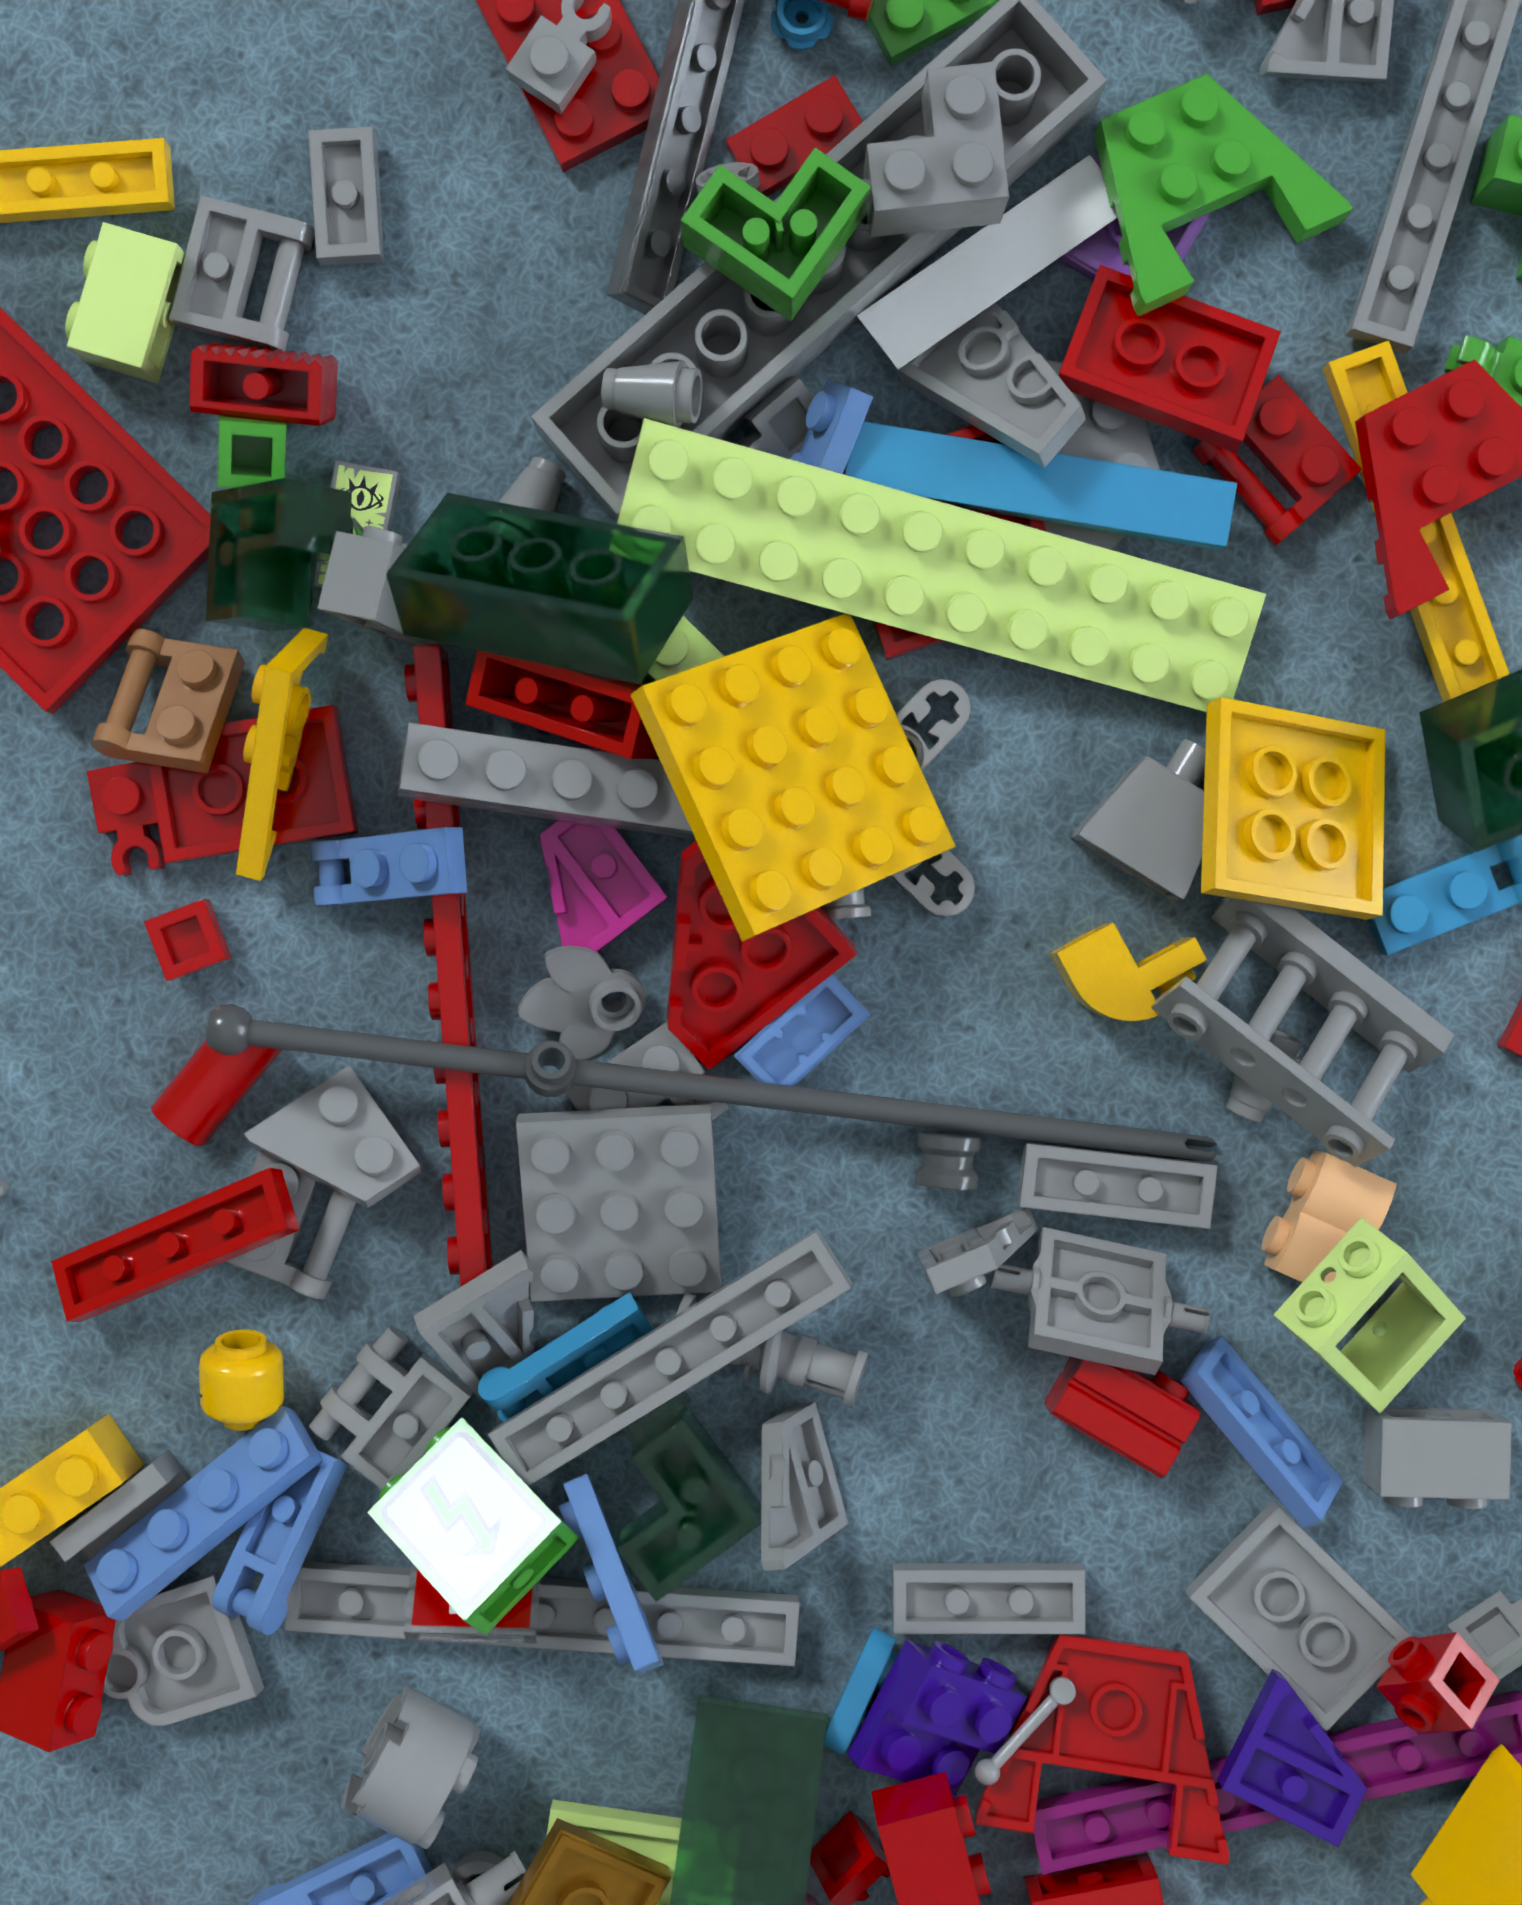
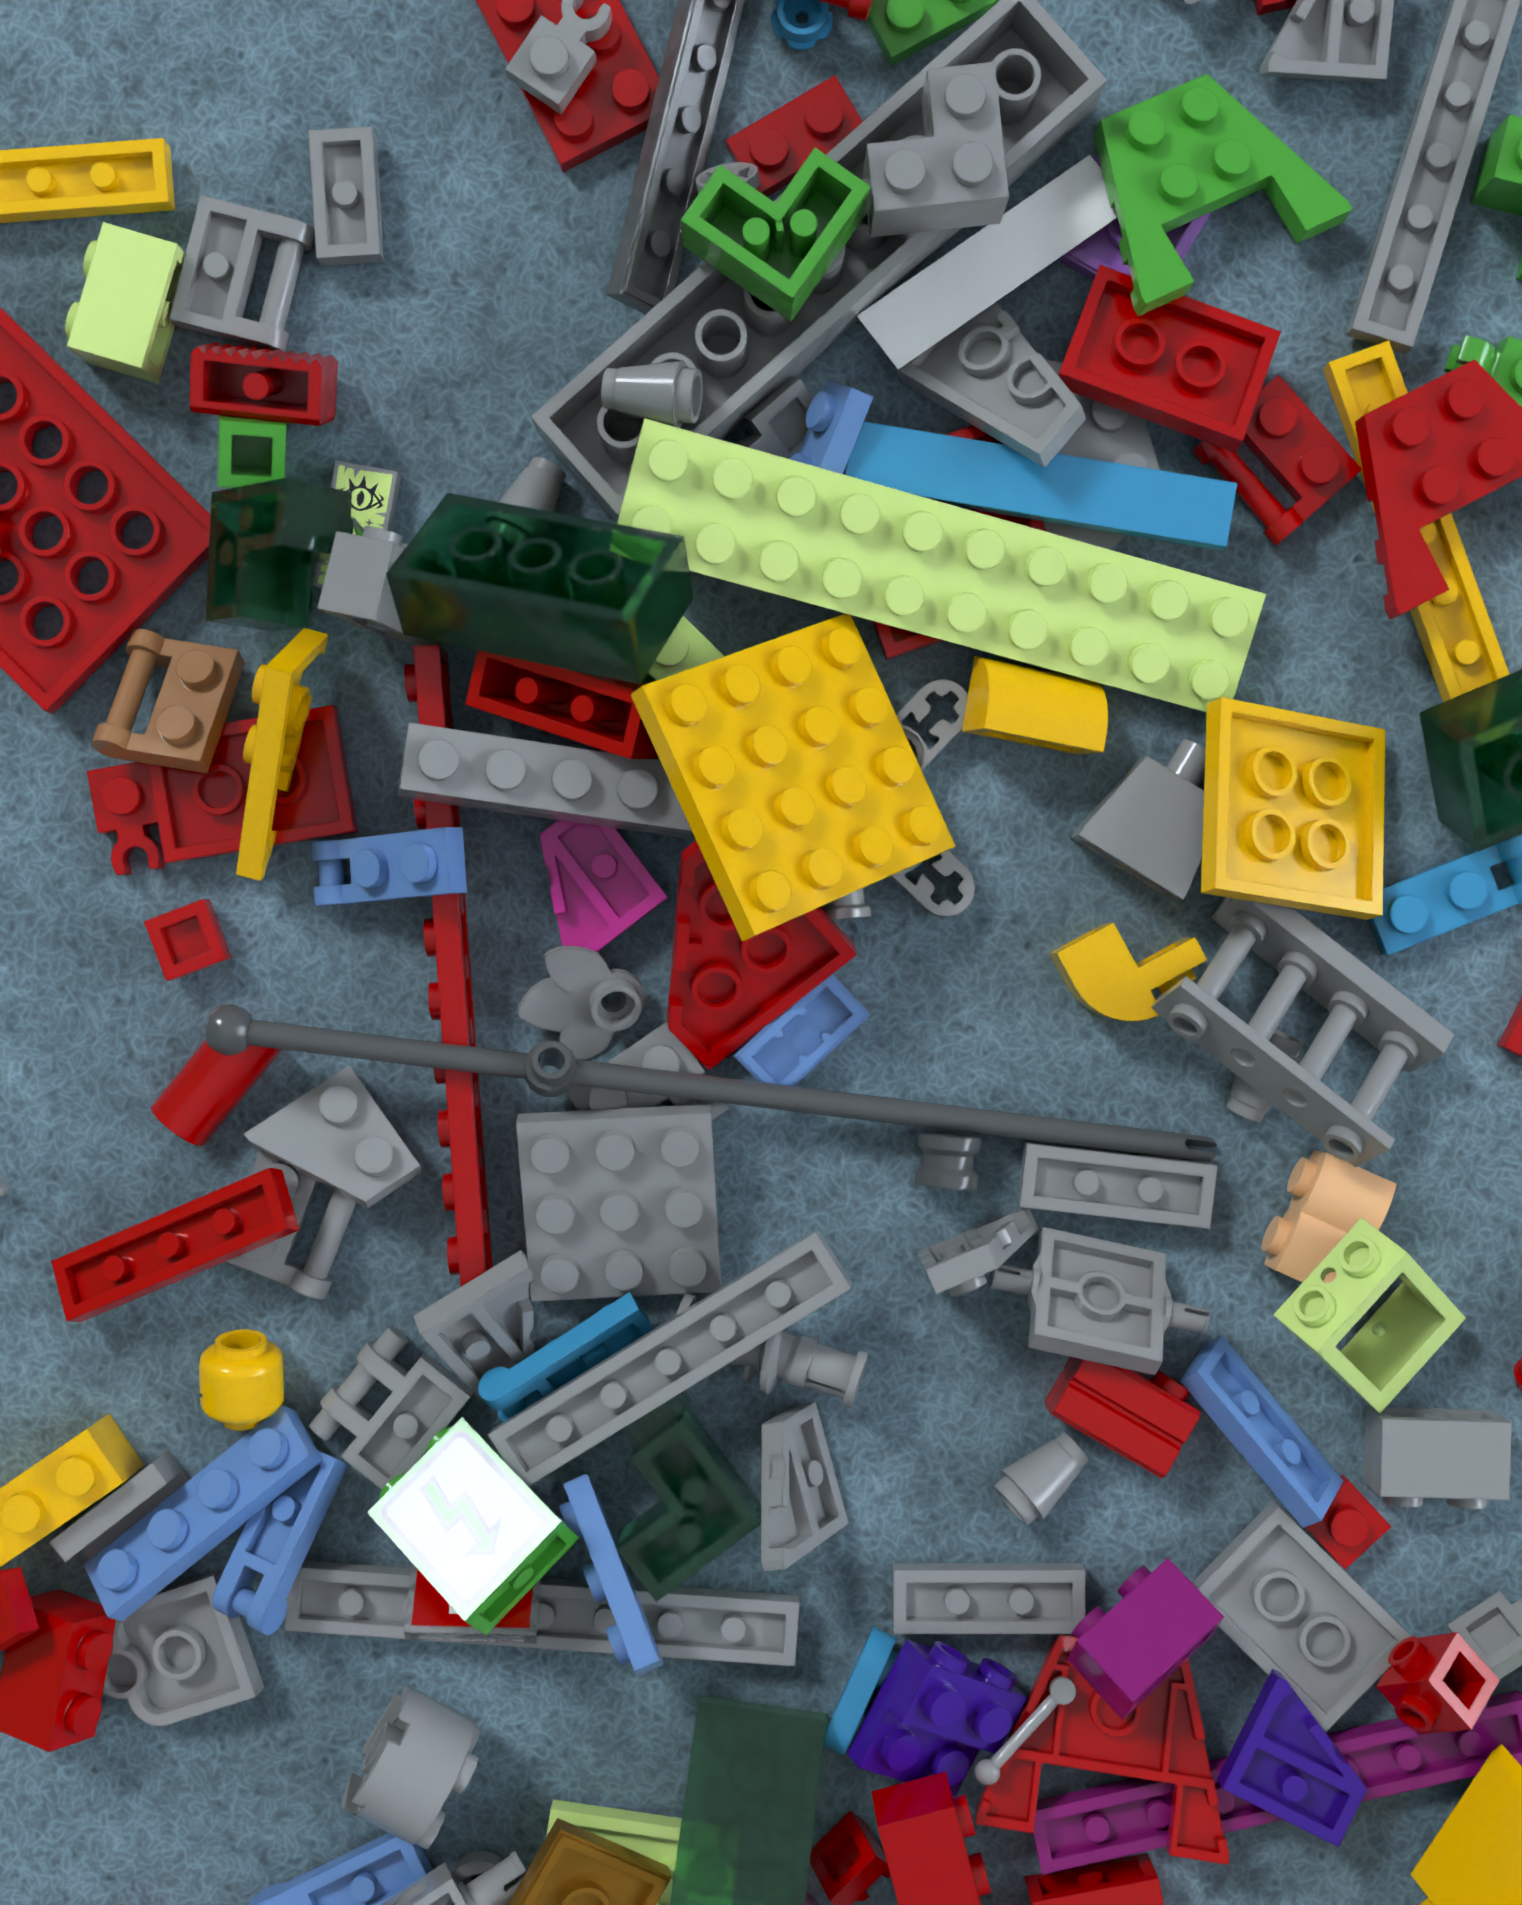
(1036, 707): none -> yellow brick
(1040, 1478): none -> light grey cone
(1142, 1636): none -> magenta brick
(1349, 1525): none -> red plate

